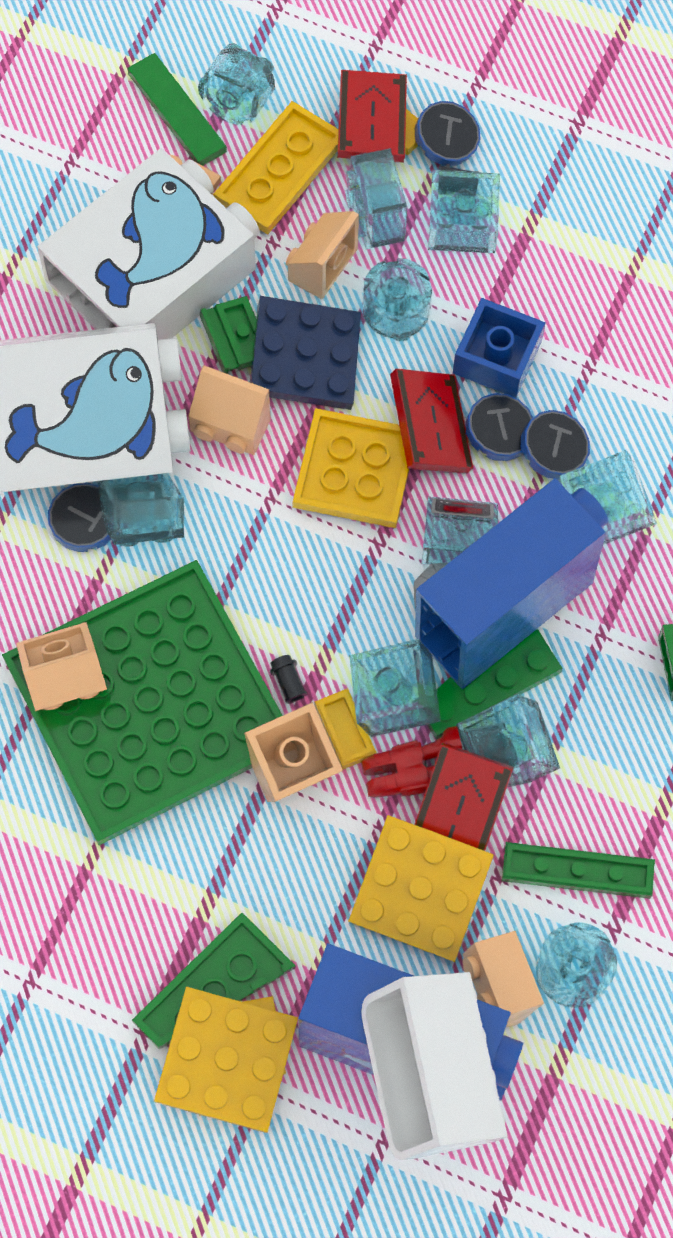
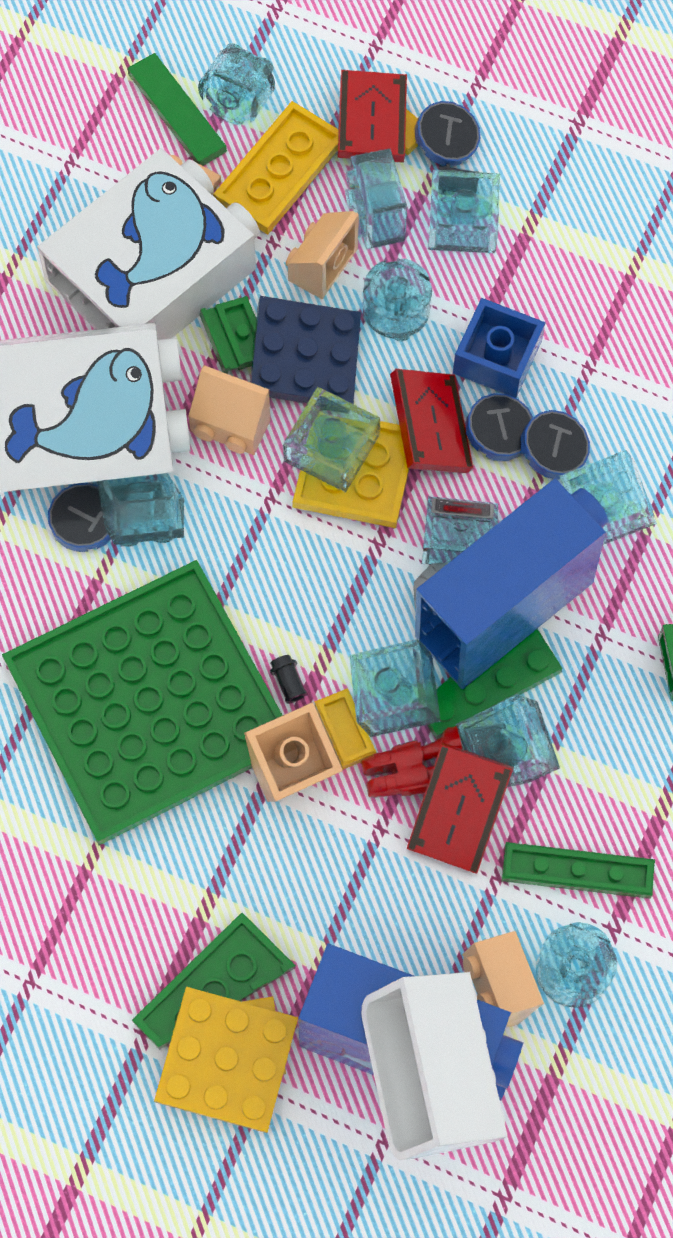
(61, 667): light nougat slope -> none
(331, 439): none -> clear light blue brick
(421, 888): yellow plate -> none

